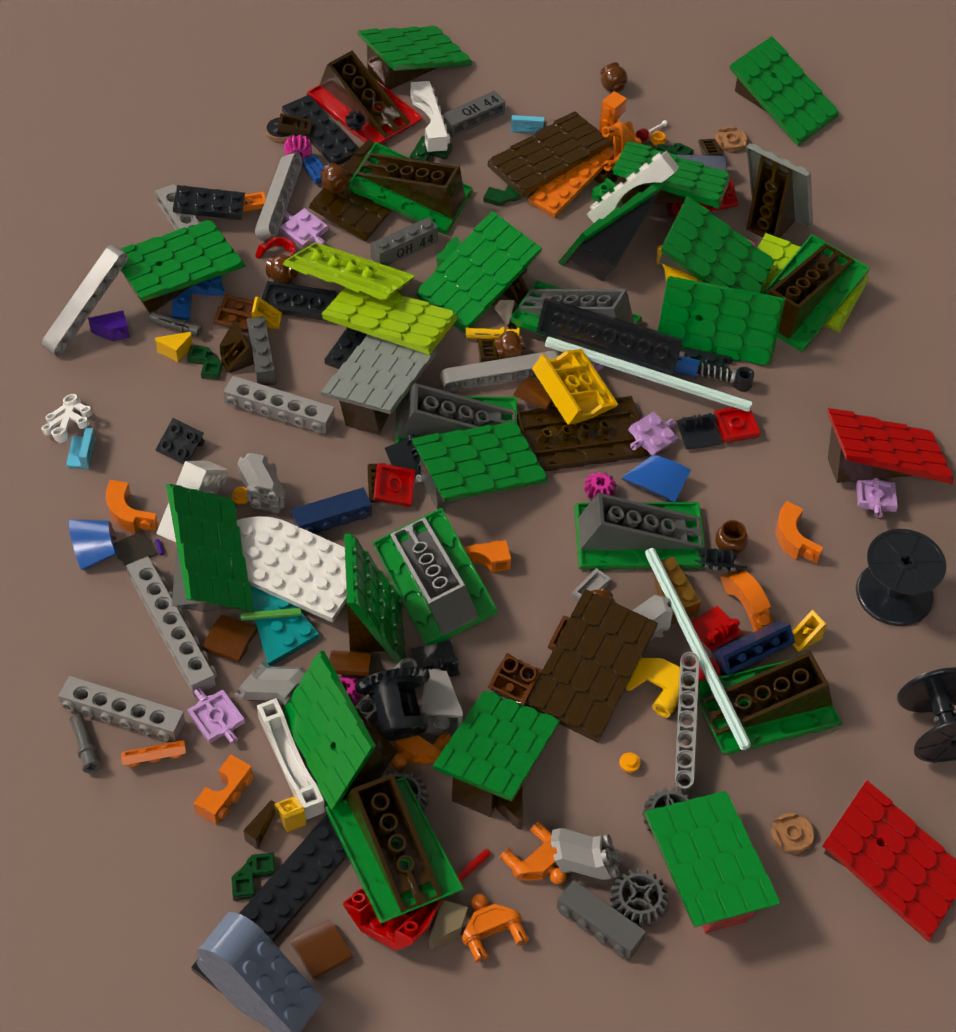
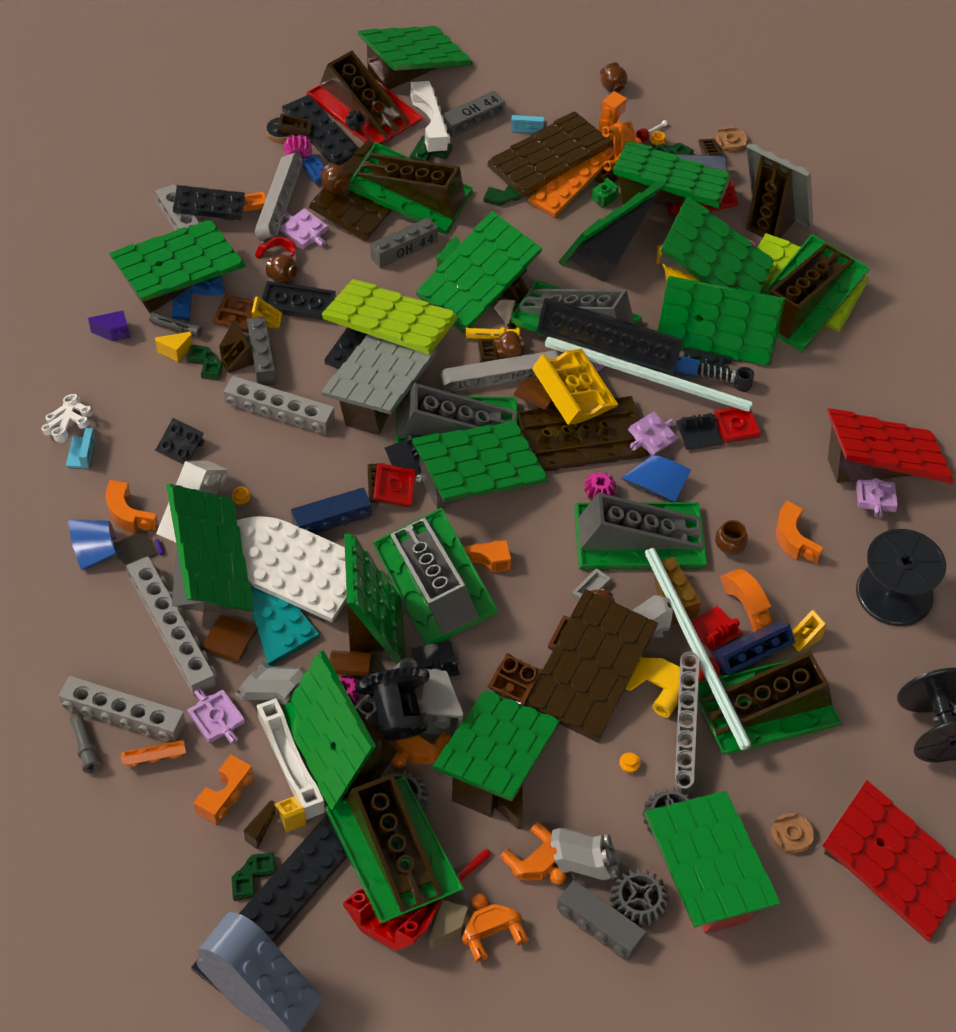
(84, 300): light grey beam -> none
(262, 483): light grey brick -> none
(270, 614): bright green bar -> none
(321, 949): reddish brown slope -> none
(349, 270): lime piece -> none
(657, 171): white arch -> none
(718, 559): black hinge -> none
(783, 90): green piece -> none

